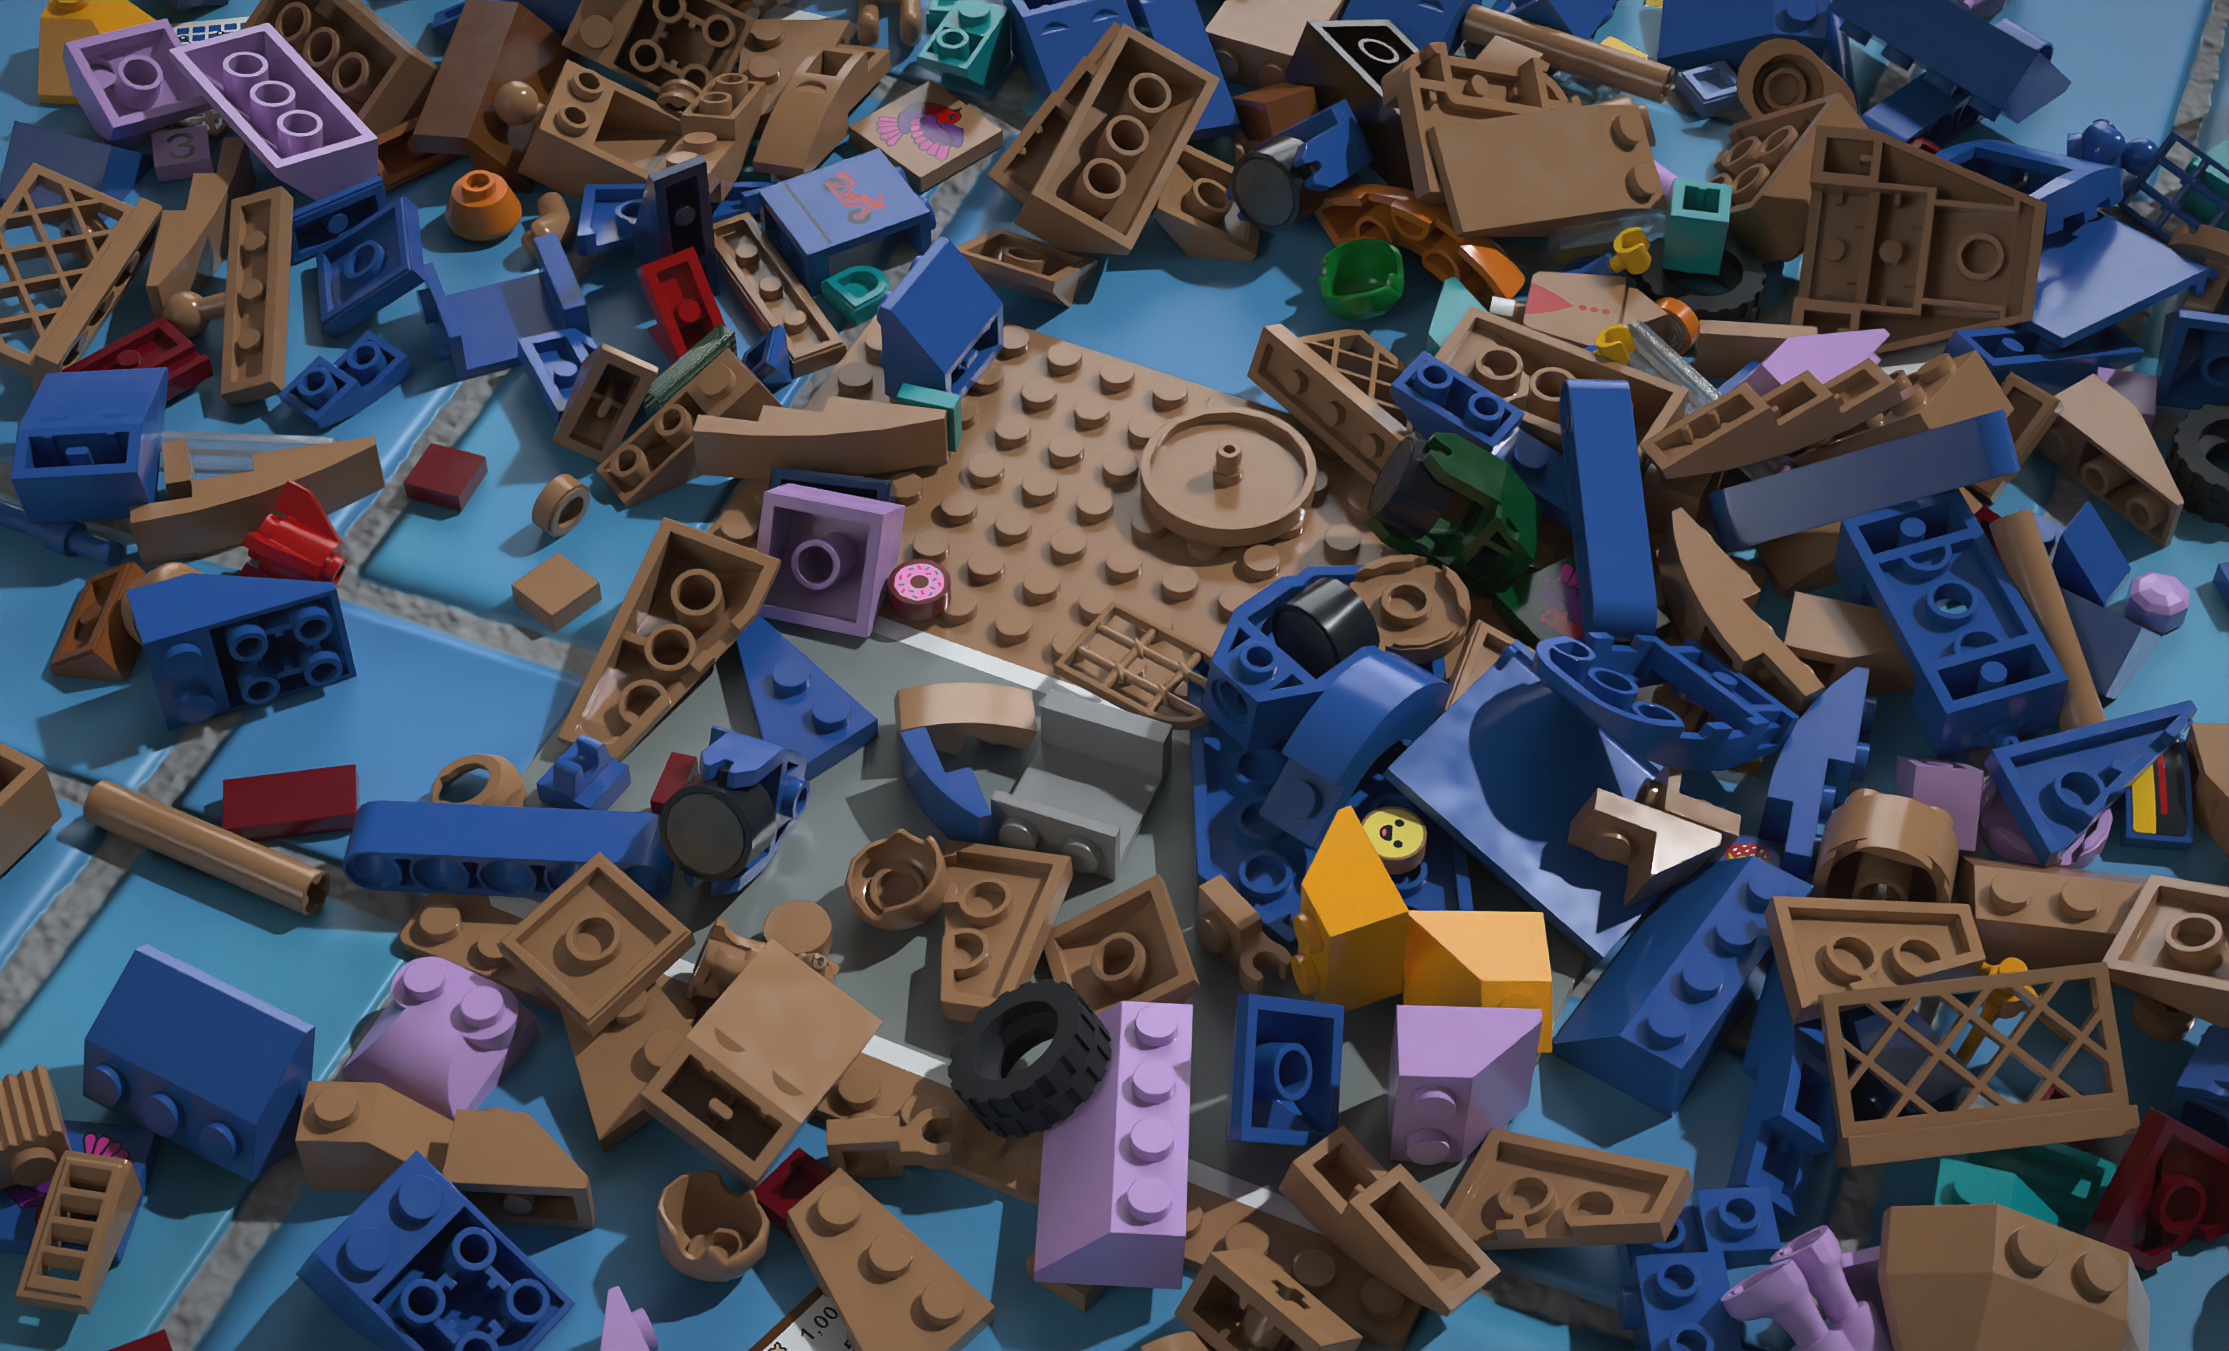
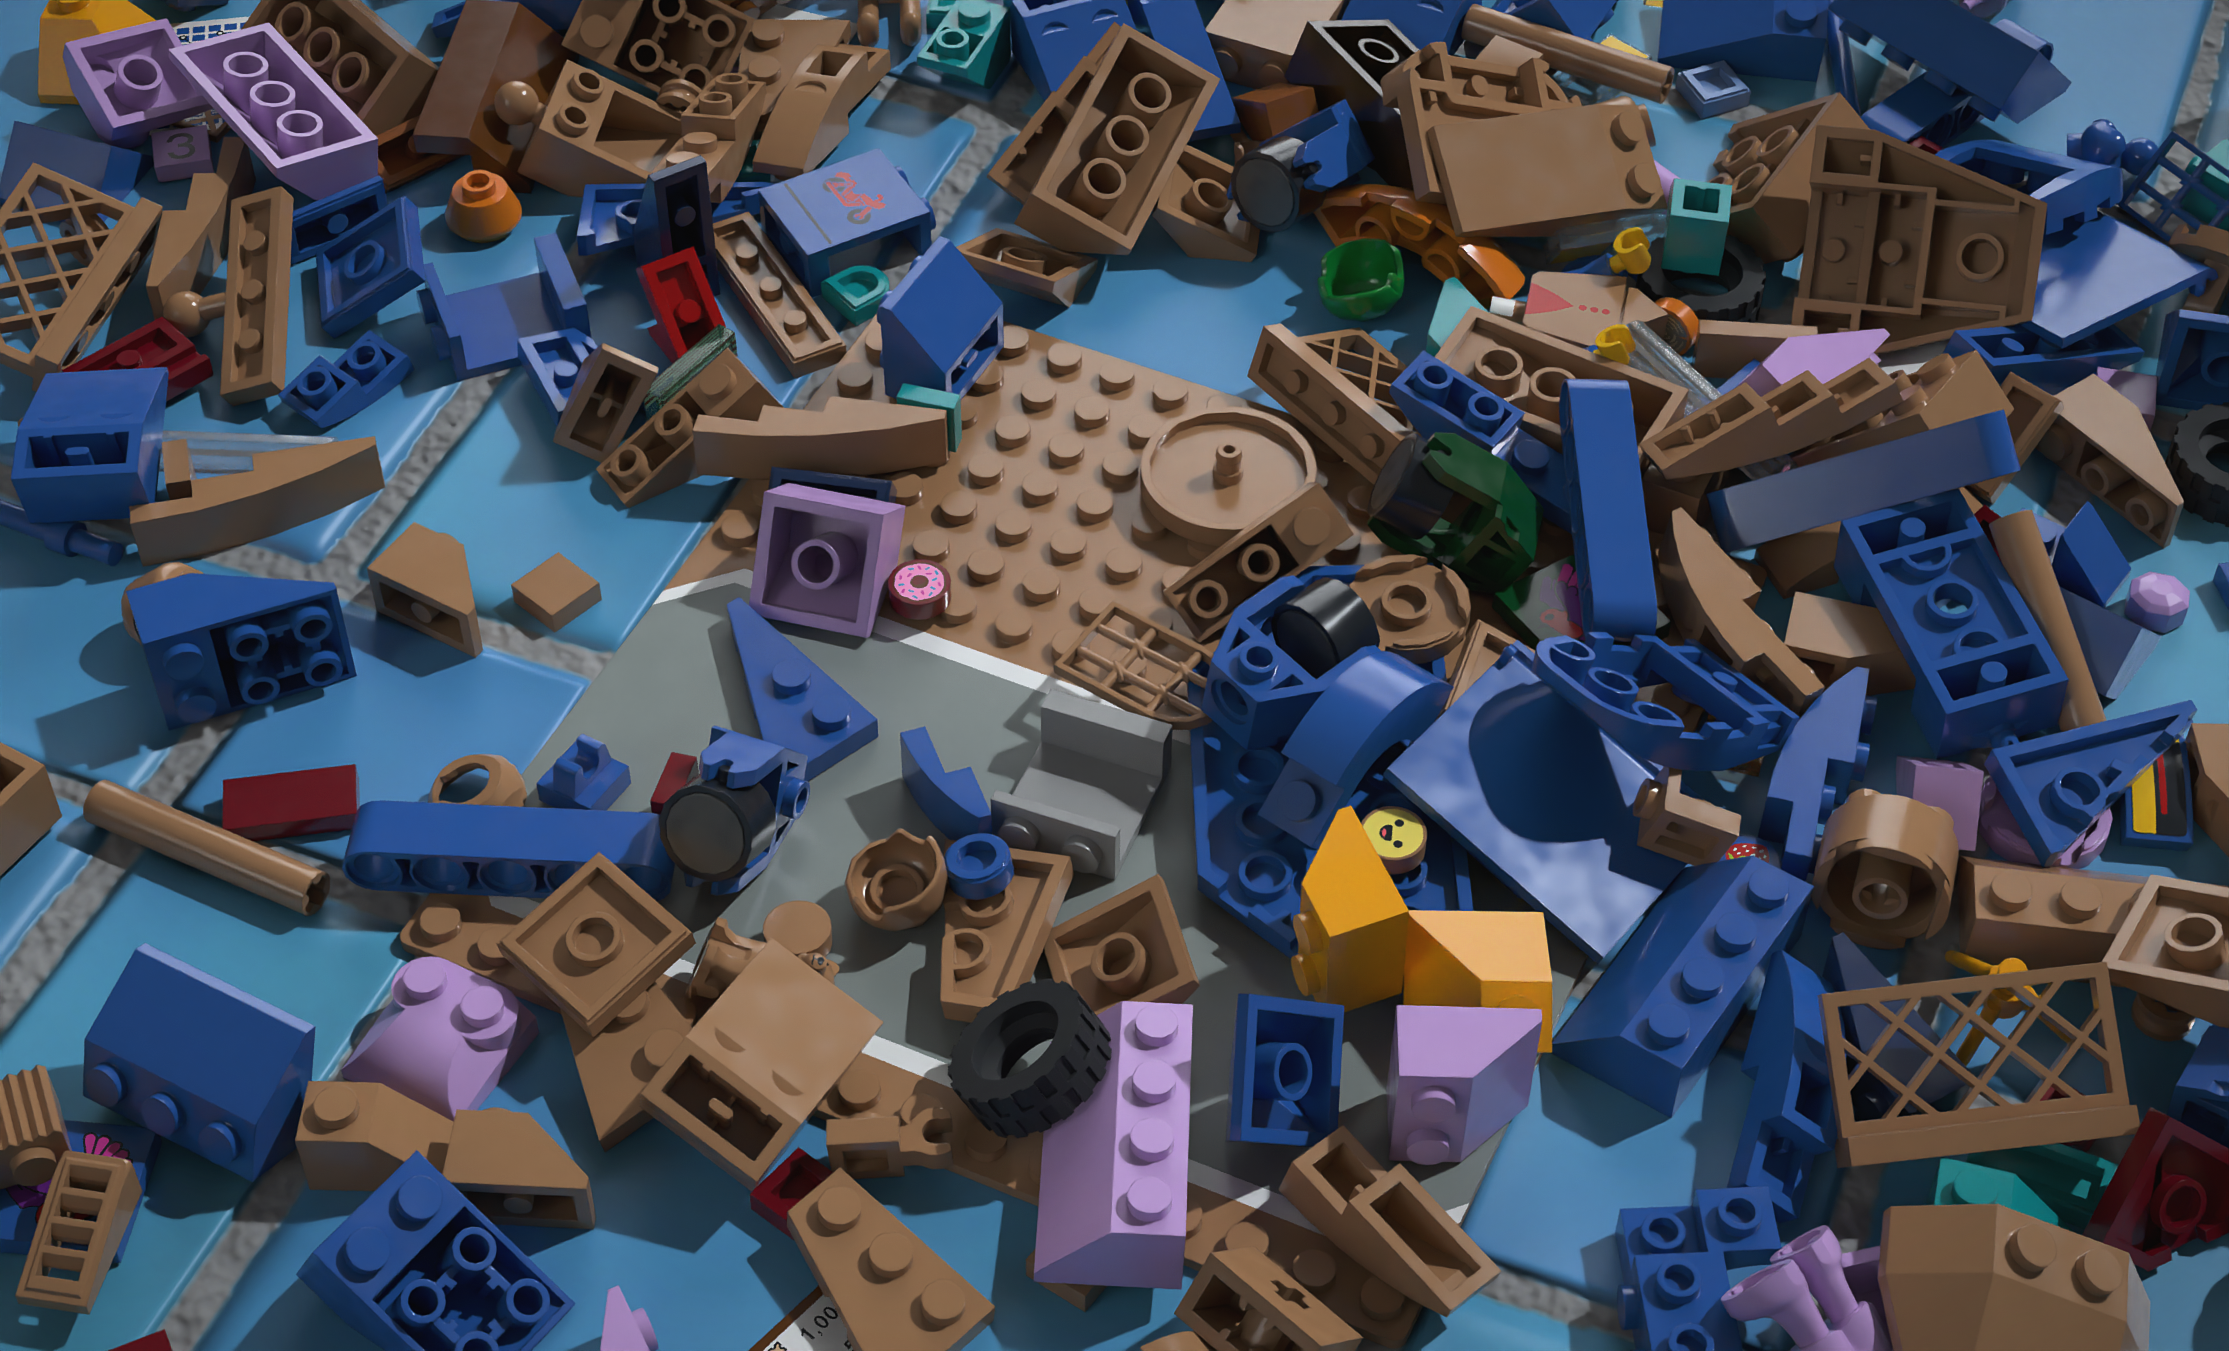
(95, 637): dark orange slope -> none
(299, 544): red brick -> none
(428, 587): none -> medium nougat slope
(446, 477): dark red tile -> none
(553, 219): medium nougat arm -> none
(560, 505): medium nougat tile -> none
(671, 627): medium nougat wedge -> none
(710, 1228): medium nougat hair -> none
(770, 358): blue slope -> none
(927, 135): medium nougat tile -> none
(967, 709): medium nougat slope -> none
(979, 866): none -> blue tile
(1235, 931): medium nougat plate -> none
(1269, 548): none -> medium nougat slope
(1564, 1195): medium nougat wing -> none
(1651, 842): medium nougat slope -> none
(1785, 75): medium nougat piece -> none
(1867, 945): medium nougat wing -> none

